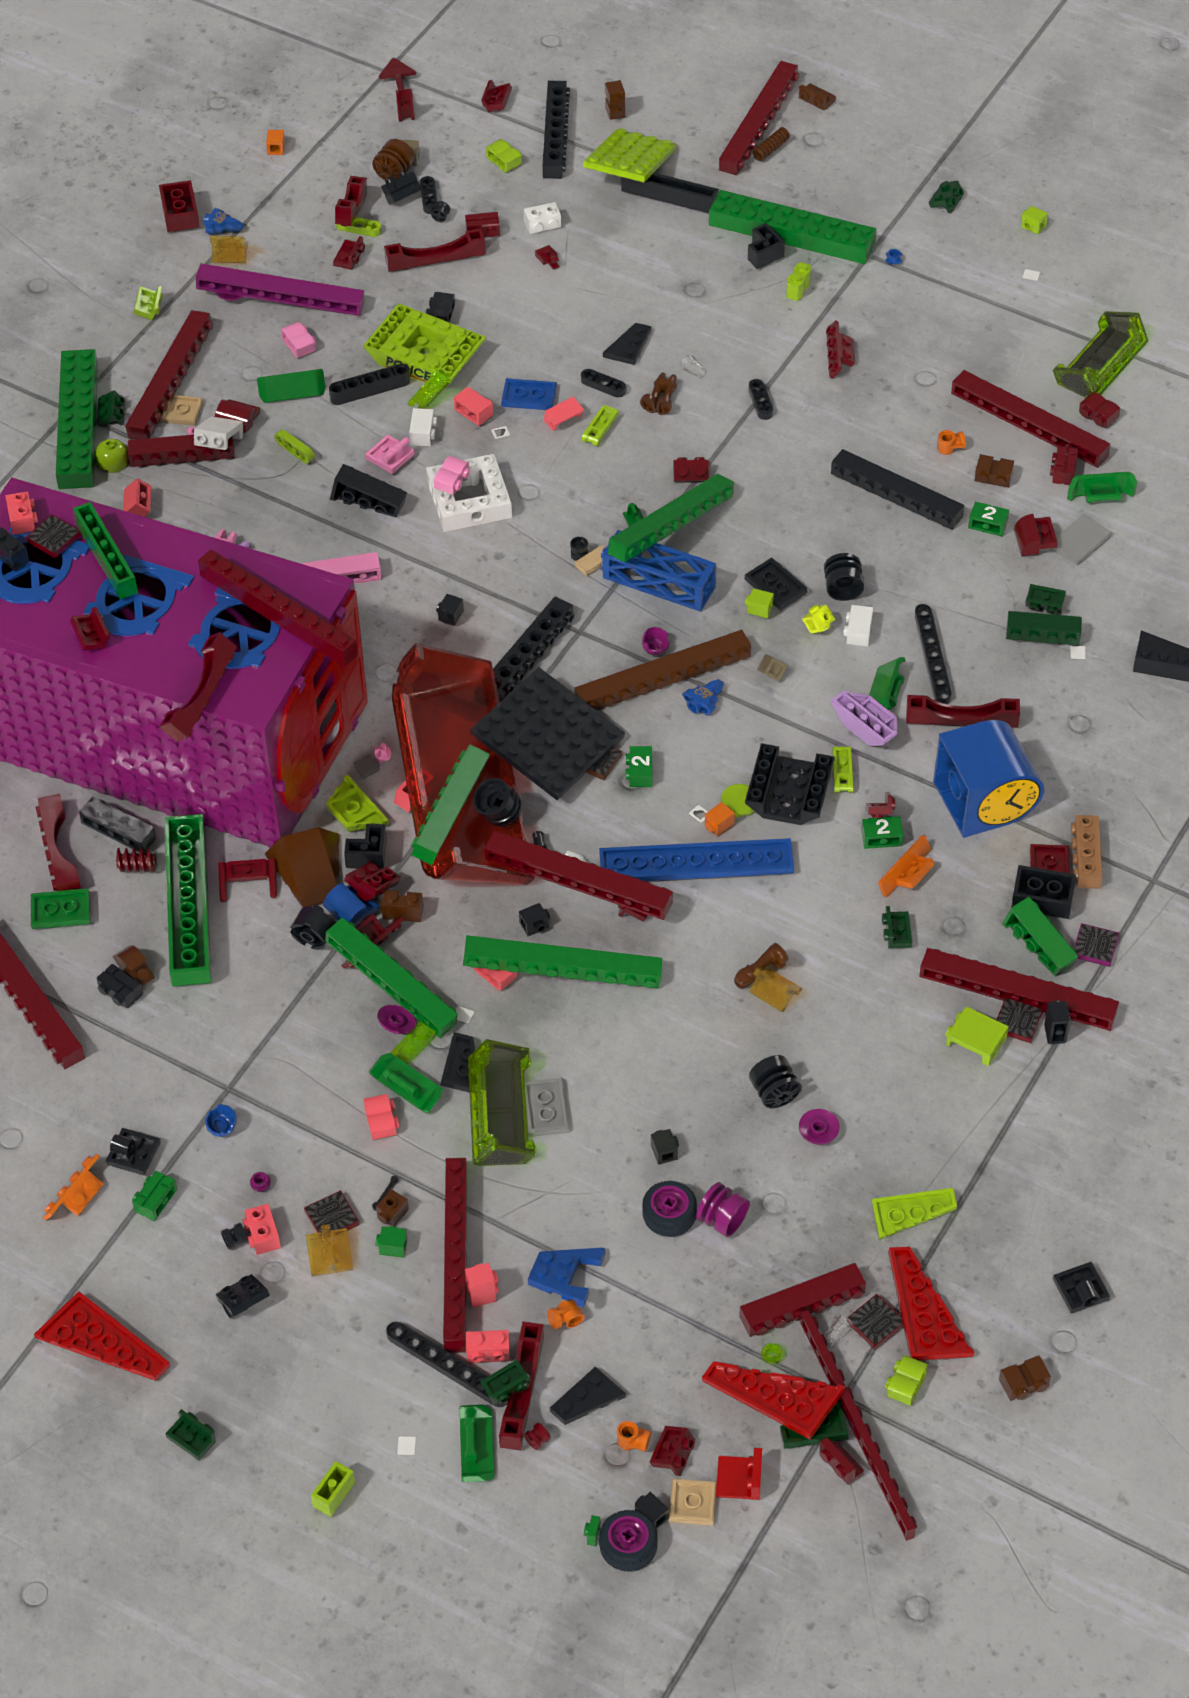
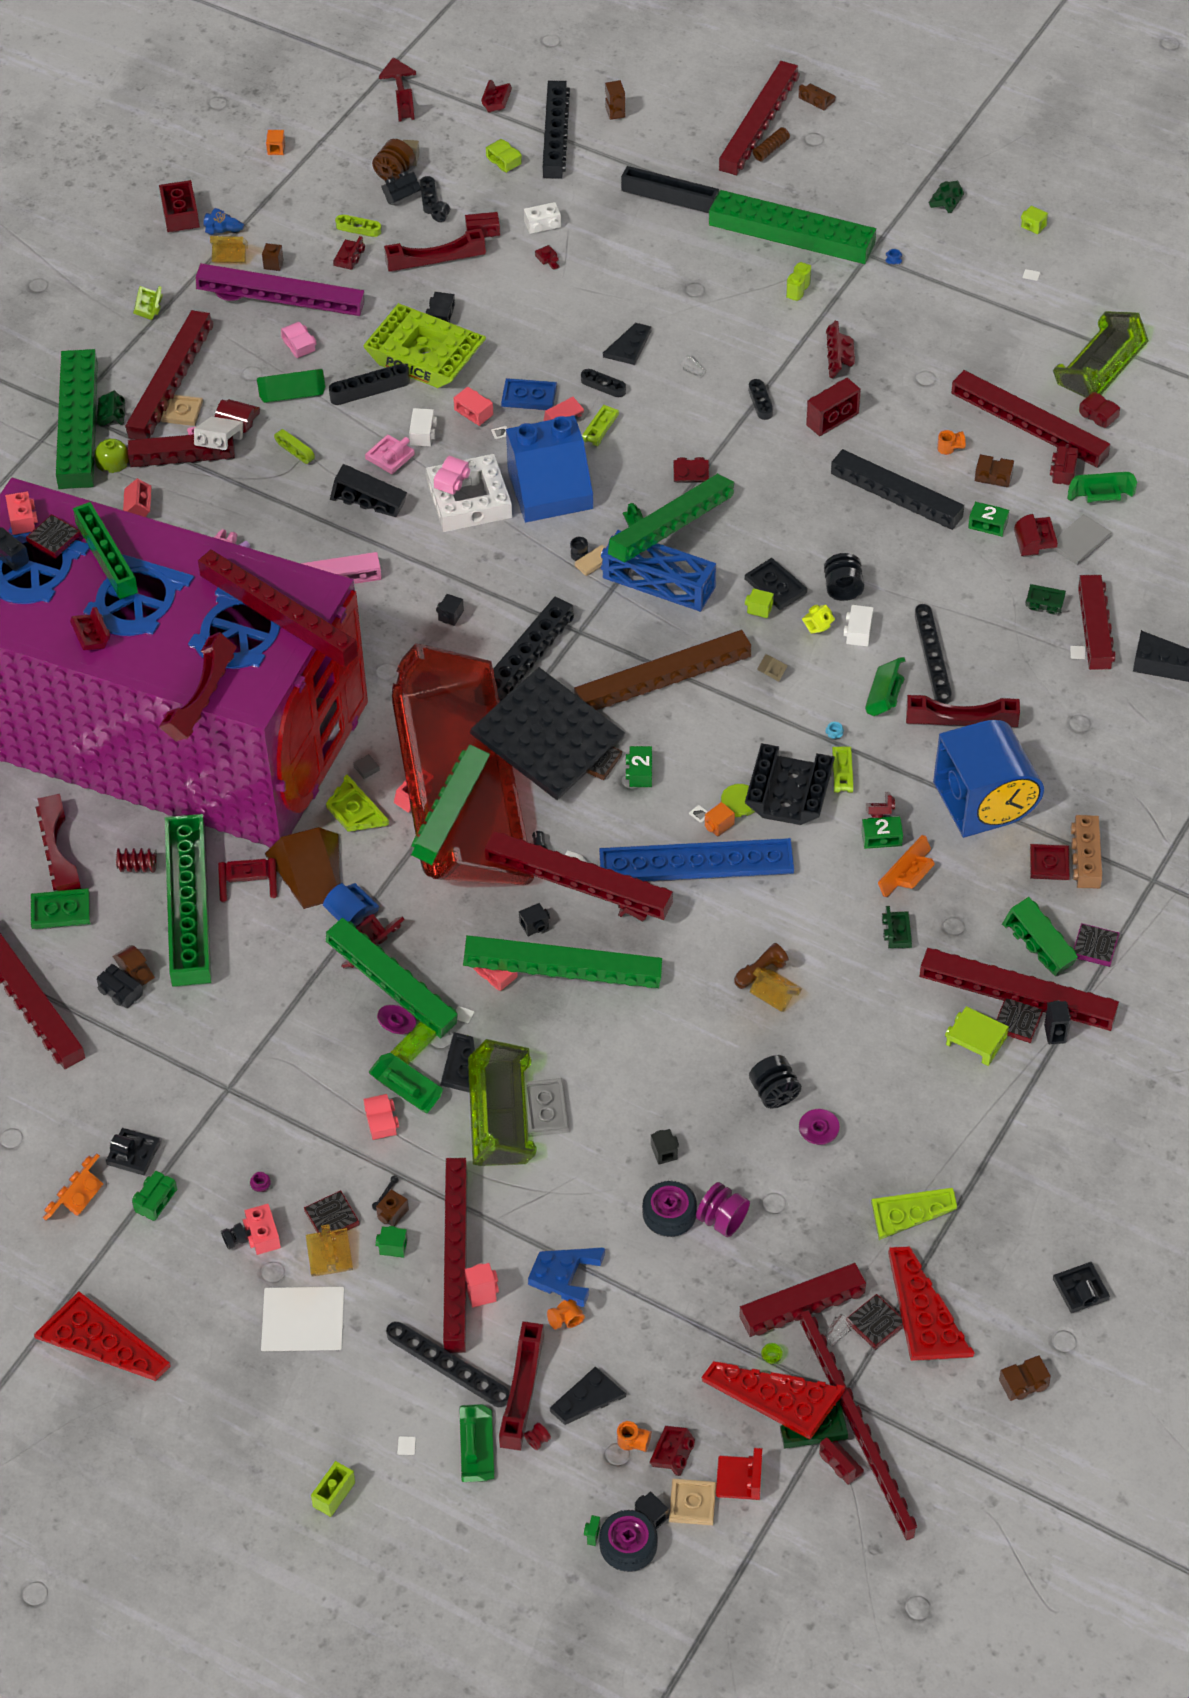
(117, 824): black brick -> none
(191, 1435): dark green bracket -> none
(221, 1120): blue hair -> none
(242, 1295): black plate -> none
(272, 257): none -> reddish brown brick
(302, 1319): none -> white sticker
(311, 926): black brick -> none
(347, 208): dark red arch -> none
(371, 880): dark red brick -> none
(372, 848): black brick -> none
(382, 753): bright pink plate -> none
(397, 905): reddish brown brick -> none
(429, 390): clear neon green hinge -> none
(487, 1346): coral brick -> none
(497, 802): black wheel -> none
(506, 1382): dark green bracket -> none
(549, 468): none -> blue slope
(630, 155): lime plate -> none
(655, 641): magenta hair -> none
(664, 405): reddish brown piece -> none
(703, 697): blue rock -> none
(765, 246): black brick -> none
(833, 406): none -> dark red brick
(834, 730): none -> medium azure plate
(865, 717): lavender wedge -> none
(906, 1380): lime brick -> none
(1043, 627): dark green brick -> none
(1047, 888): black brick -> none
(1095, 622): none -> dark red brick

